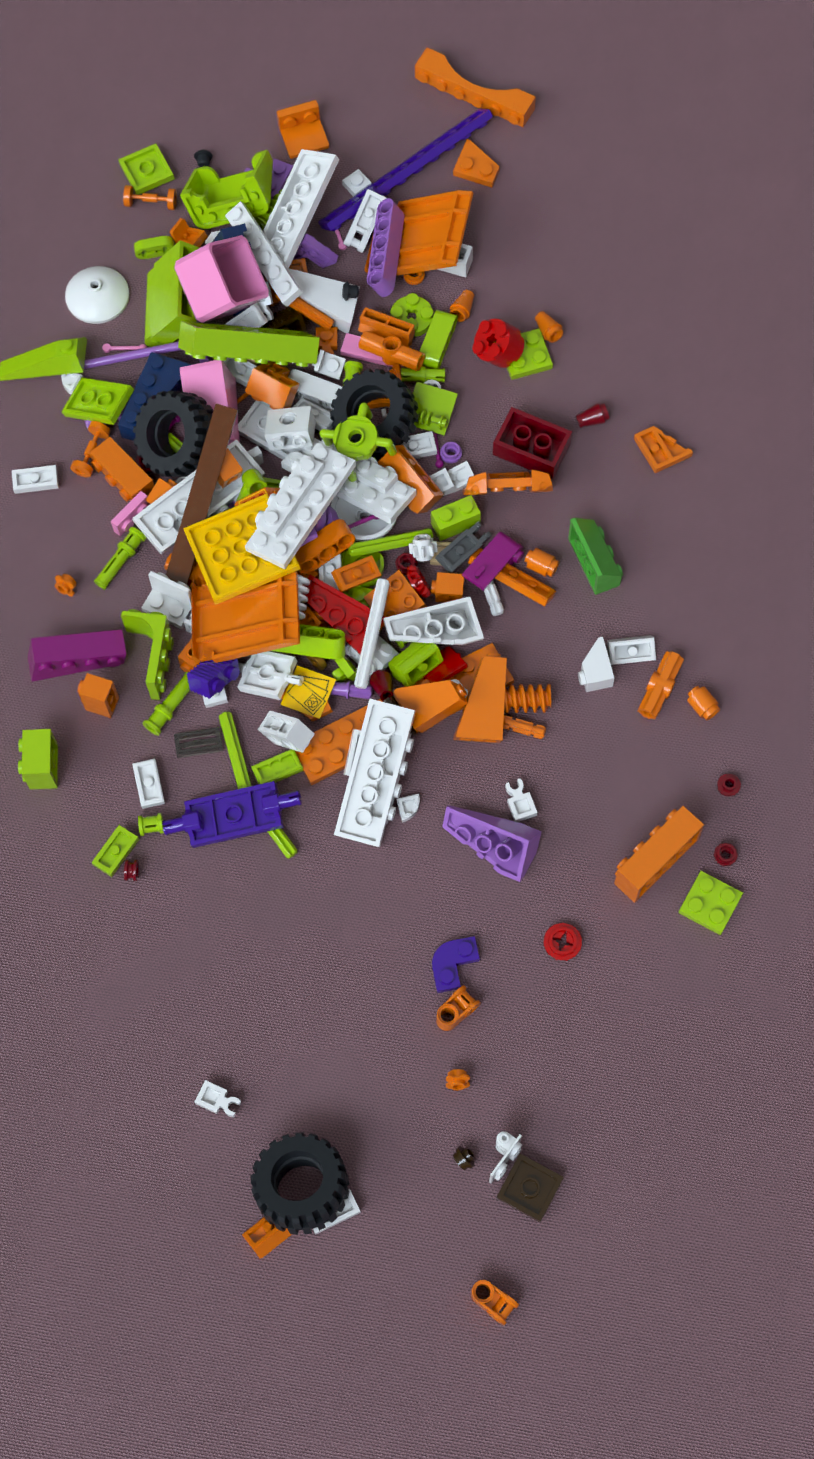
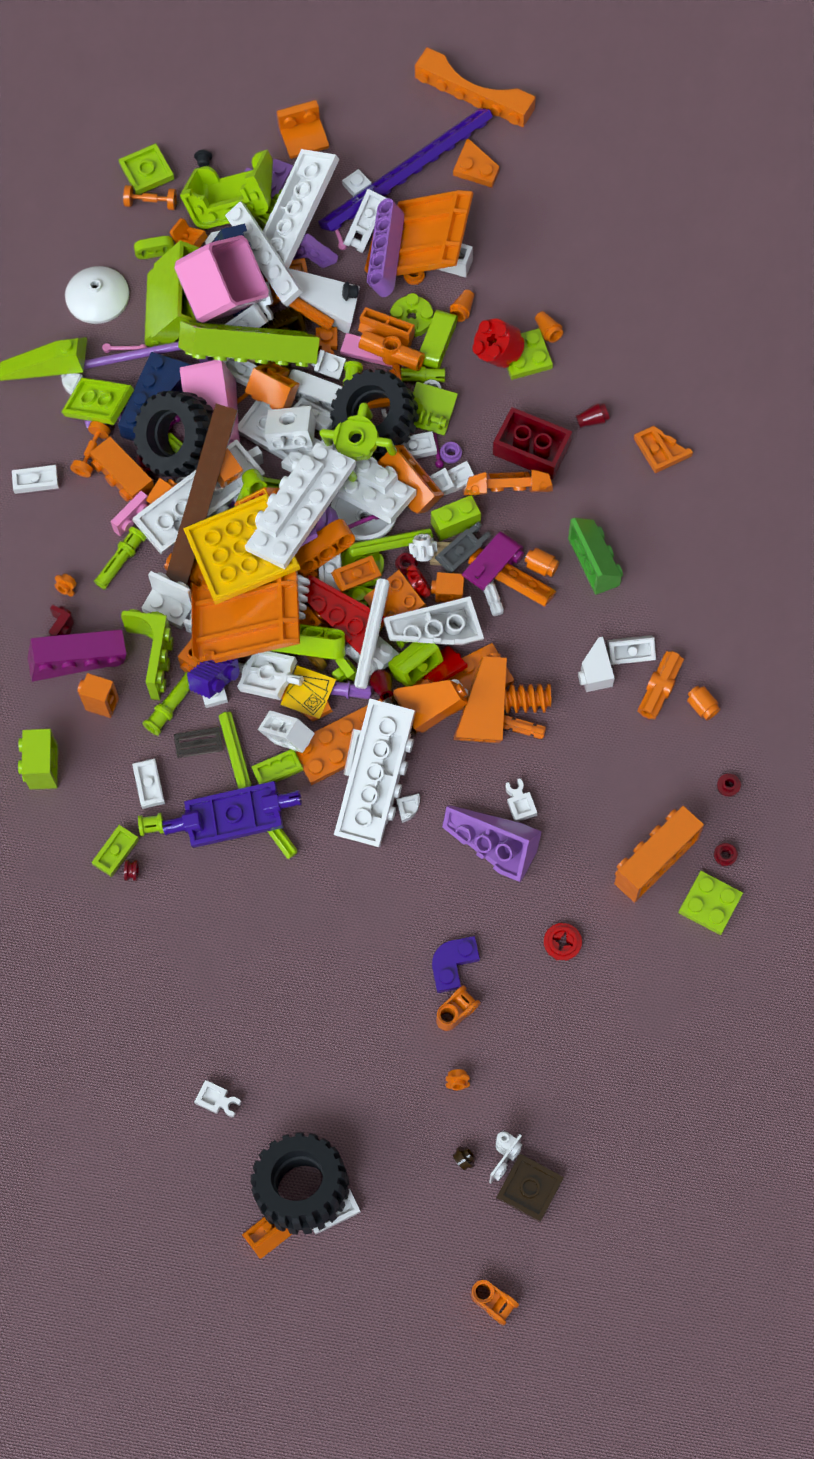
(63, 623): none -> dark red bracket

